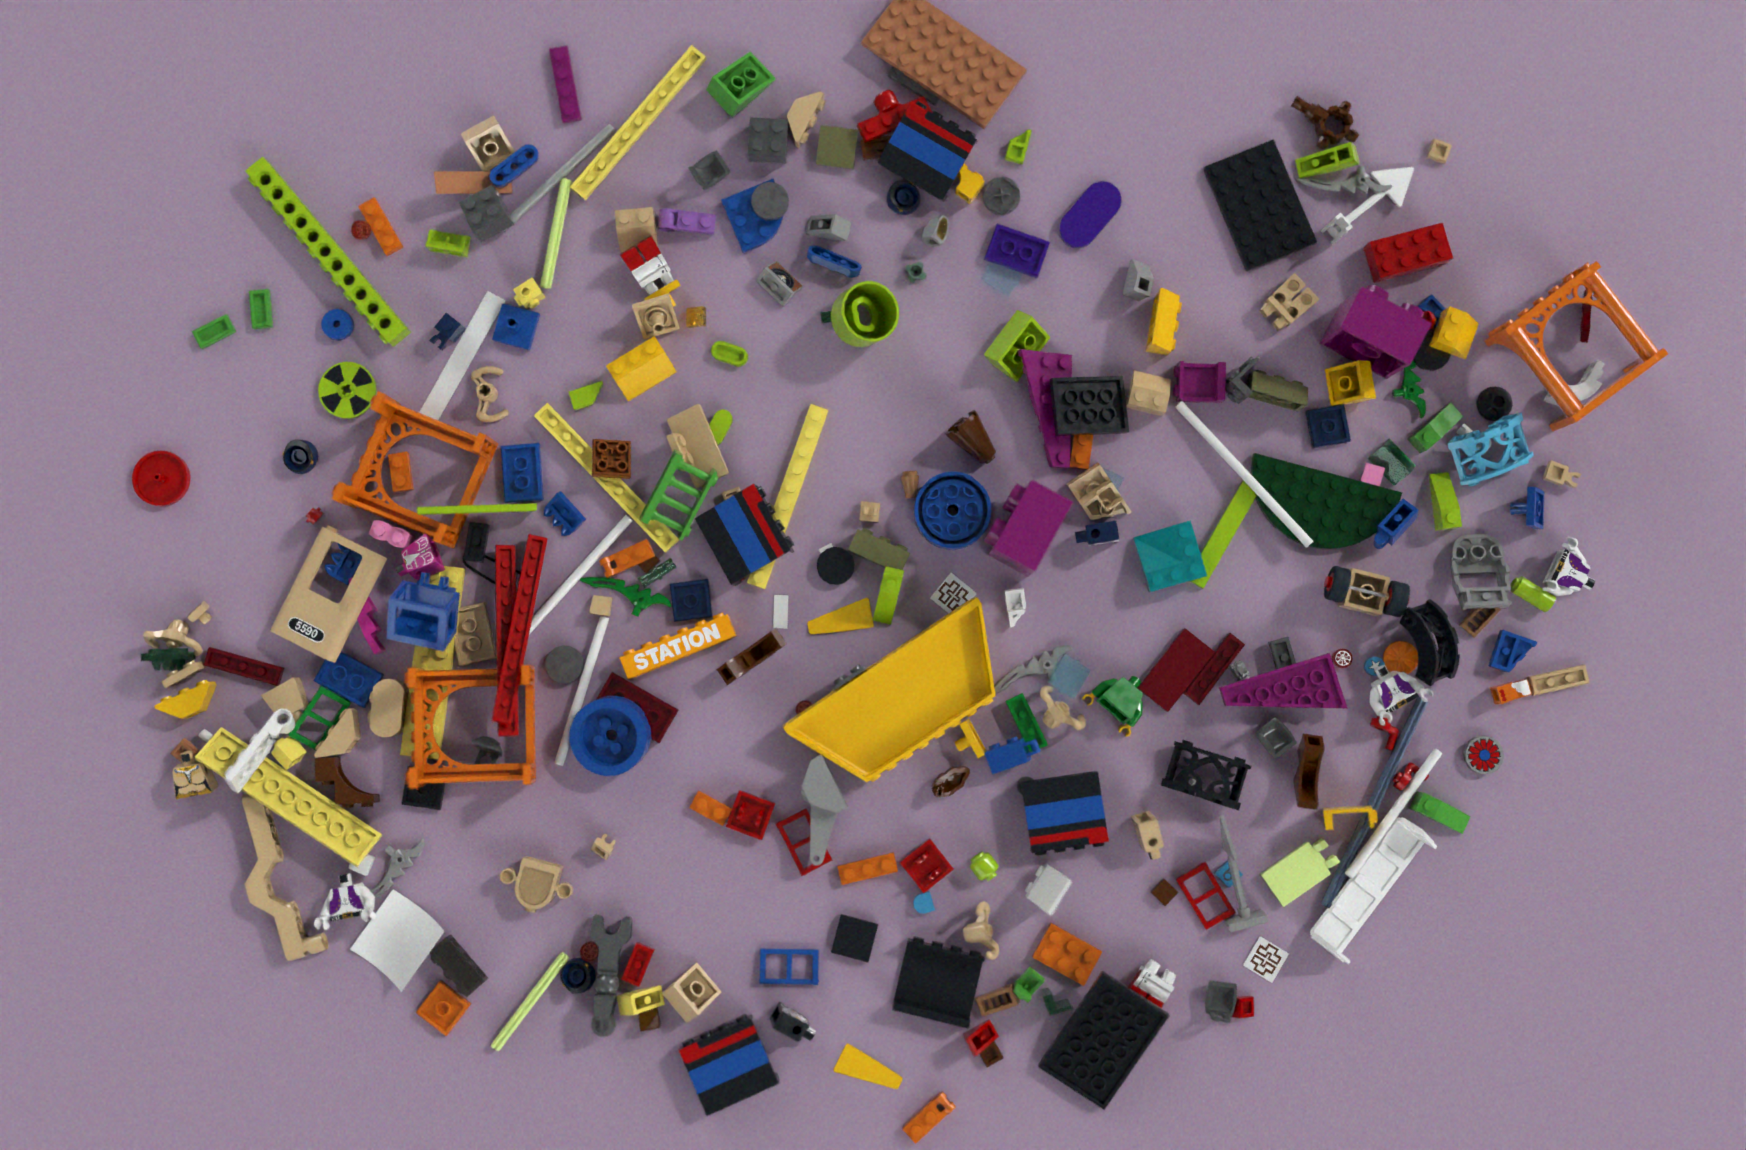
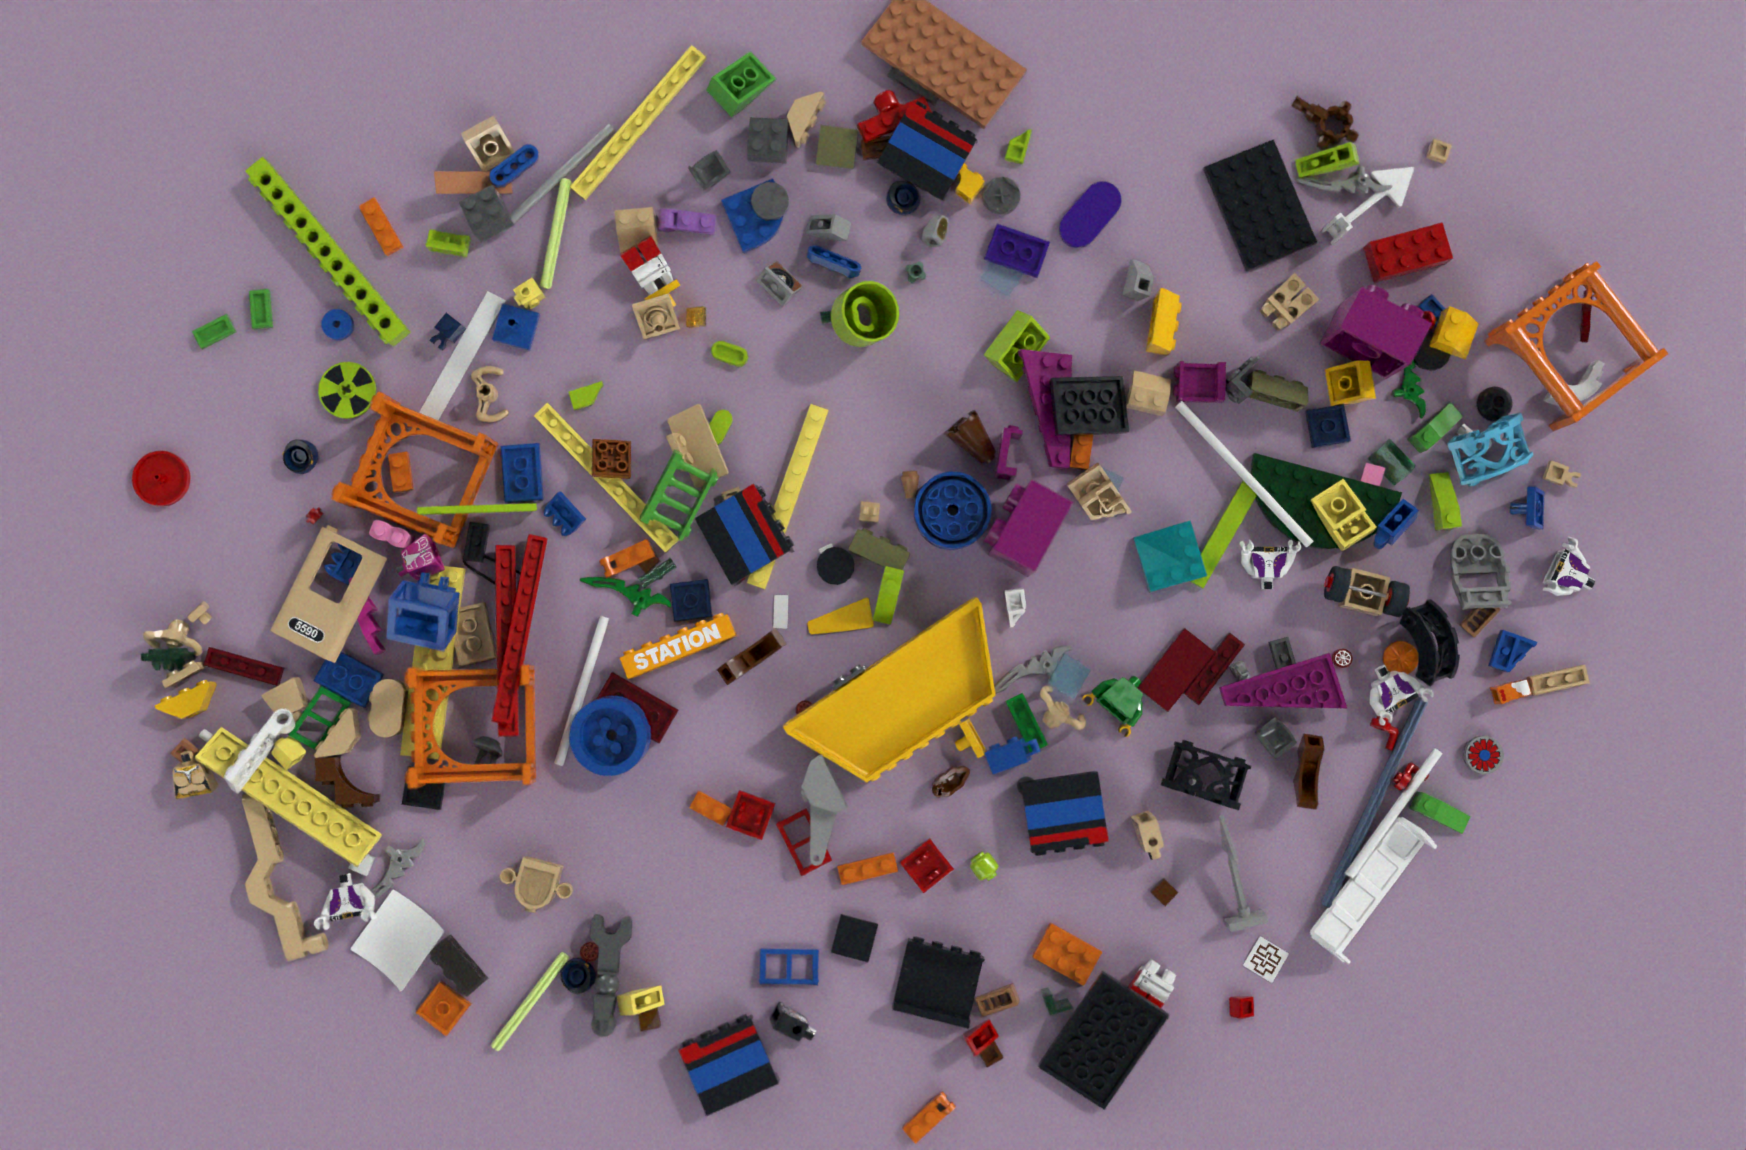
(361, 230): clear red tile -> none
(564, 664): flat silver tile -> none
(565, 84): magenta plate -> none
(579, 572): white piece -> none
(601, 605): tan slope -> none
(602, 848): tan tile -> none
(638, 964): red plate -> none
(641, 368): yellow slope -> none
(691, 992): tan slope -> none
(861, 1066): yellow sticker -> none
(923, 903): dark azure tile -> none
(952, 593): white sticker -> none
(982, 931): tan piece -> none
(1001, 470): none -> magenta panel
(1027, 984): bright green bracket -> none
(1047, 888): white slope -> none
(1107, 530): dark blue torso -> none
(1207, 924): red window -> none
(1220, 1000): dark grey piece -> none
(1224, 874): dark azure tile -> none
(1268, 562): none -> white torso
(1298, 871): yellowish green tile -> none
(1328, 811): yellow panel -> none
(1343, 515): none -> light yellow slope
(1371, 664): dark azure tile -> none
(1532, 594): lime brick -> none

